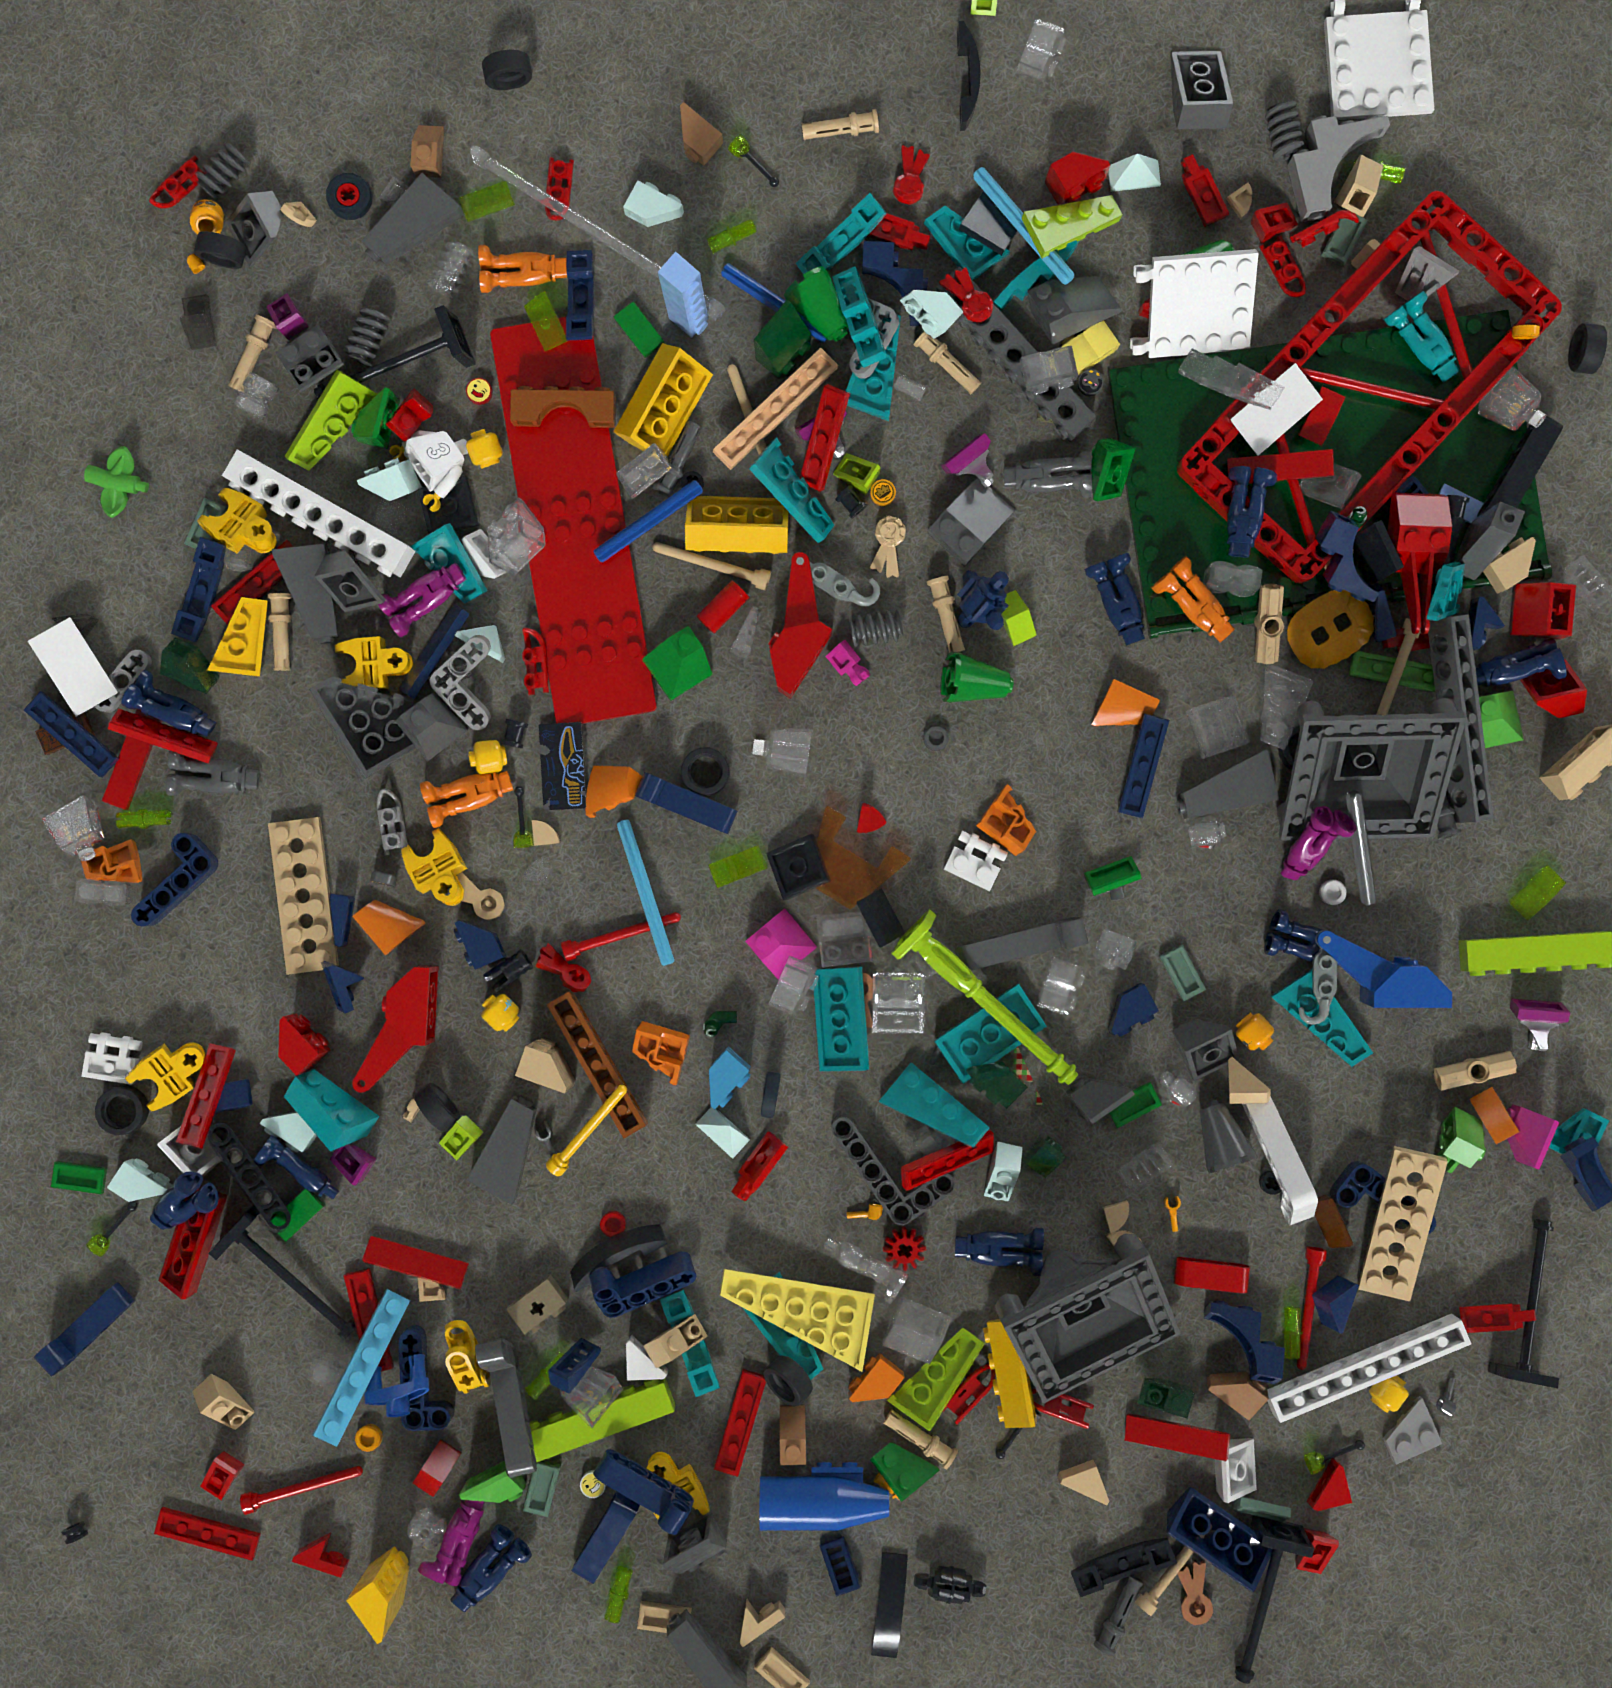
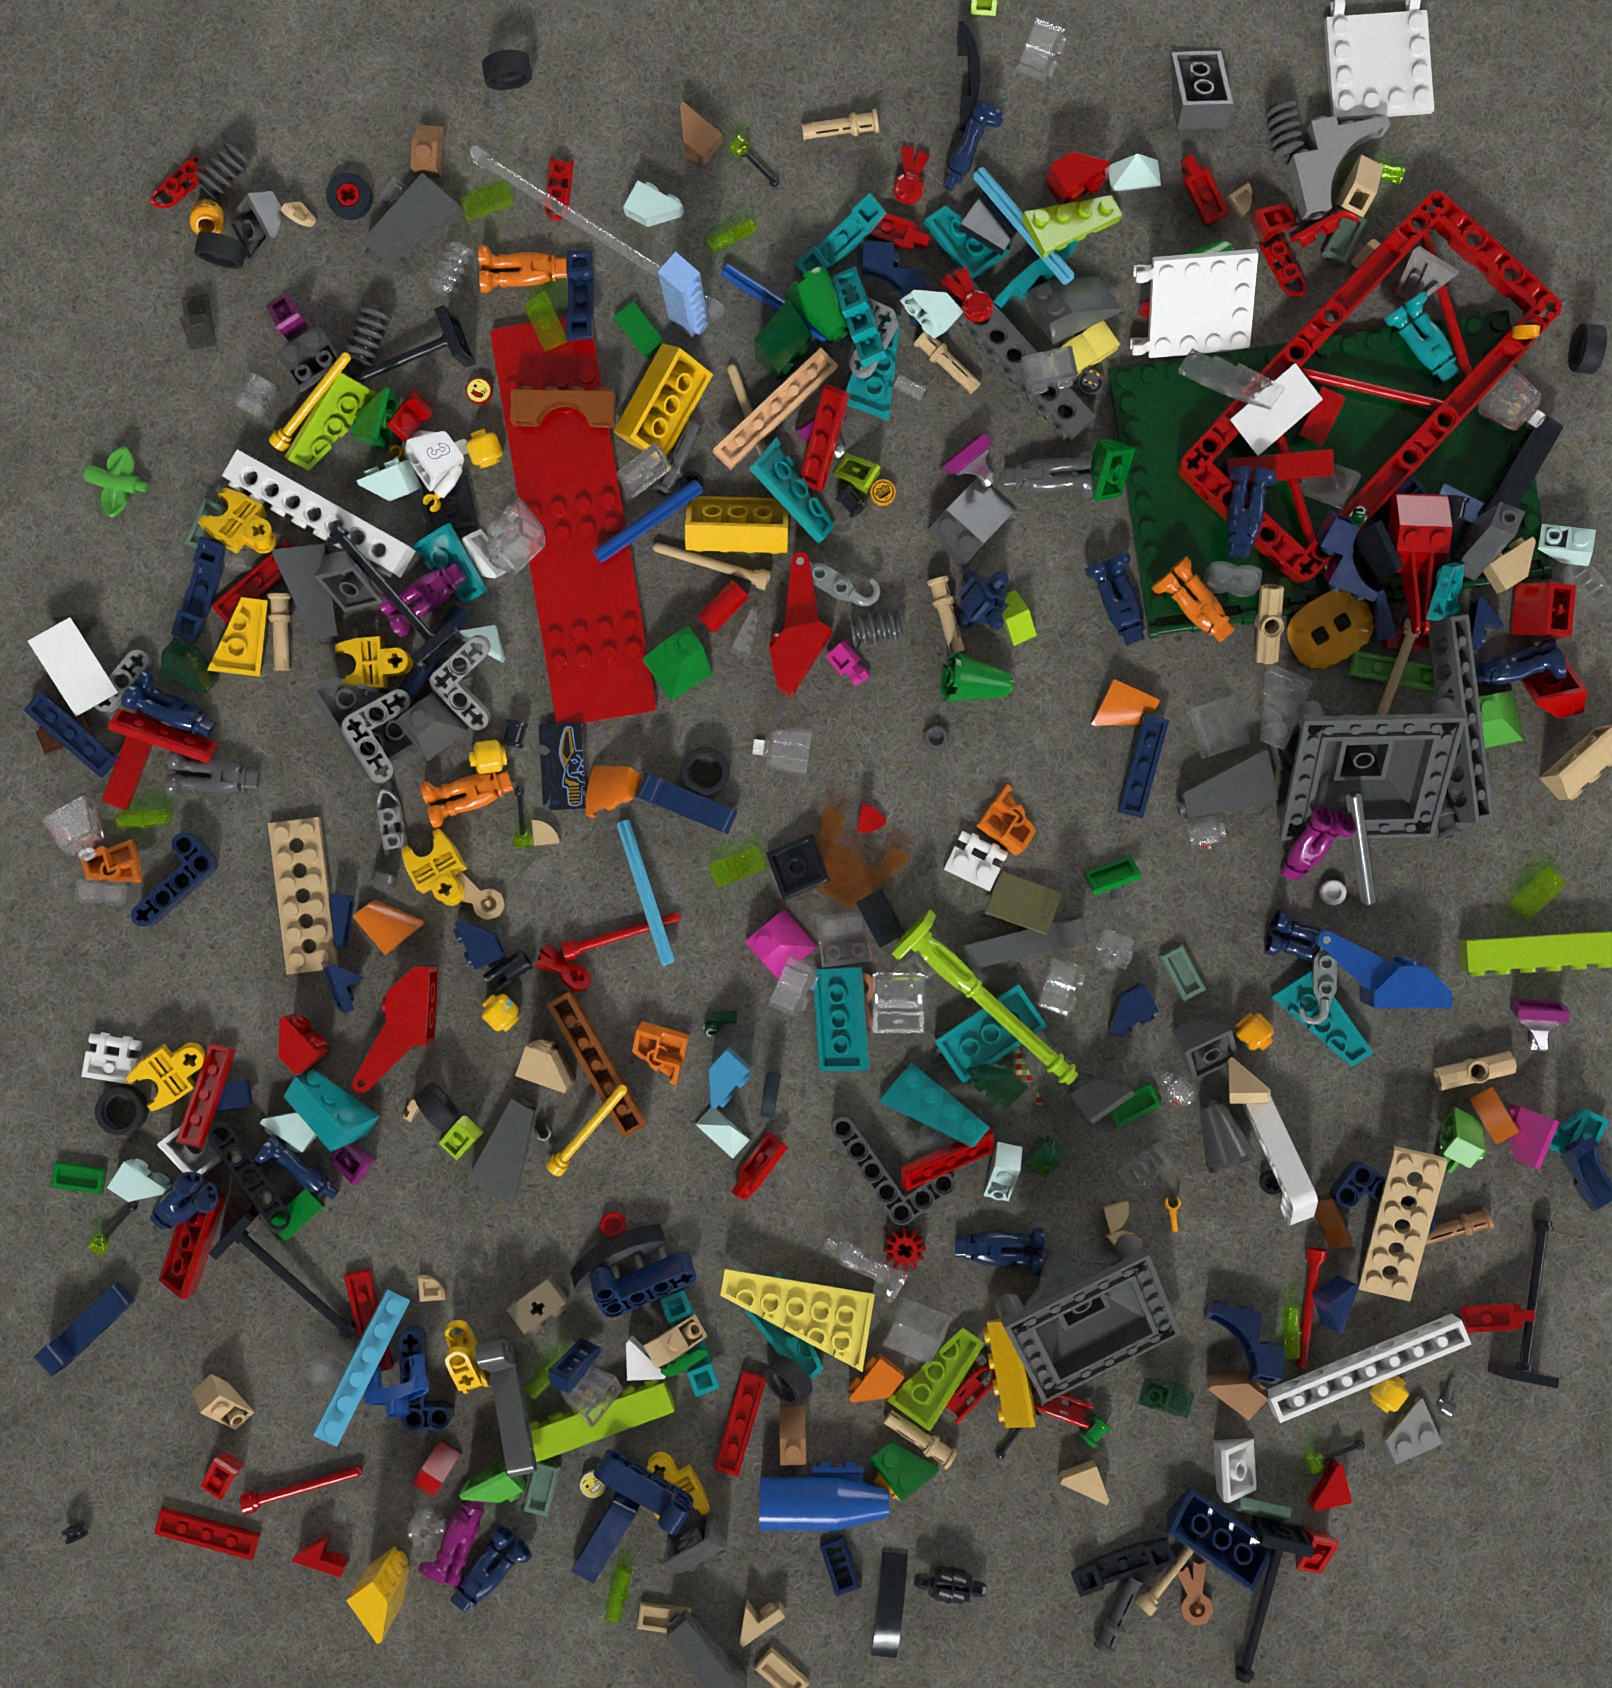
(195, 263): light orange hand -> none
(256, 341): tan pin -> none
(282, 438): none -> yellow piece
(367, 725): none -> light grey beam
(368, 1437): light orange tile -> none
(415, 1262): red tile -> none
(435, 644): none -> black tile
(532, 656): red piece -> none
(683, 1362): none -> green piece
(874, 1212): light orange hand -> none
(890, 533): tan piece -> none
(962, 157): none -> dark blue piece
(1023, 903): none -> olive container
(1095, 1431): none -> green bush
(1177, 1437): red tile -> none
(1211, 1275): red beam -> none
(1463, 1225): none -> medium nougat pin
(1567, 544): none -> light aqua slope

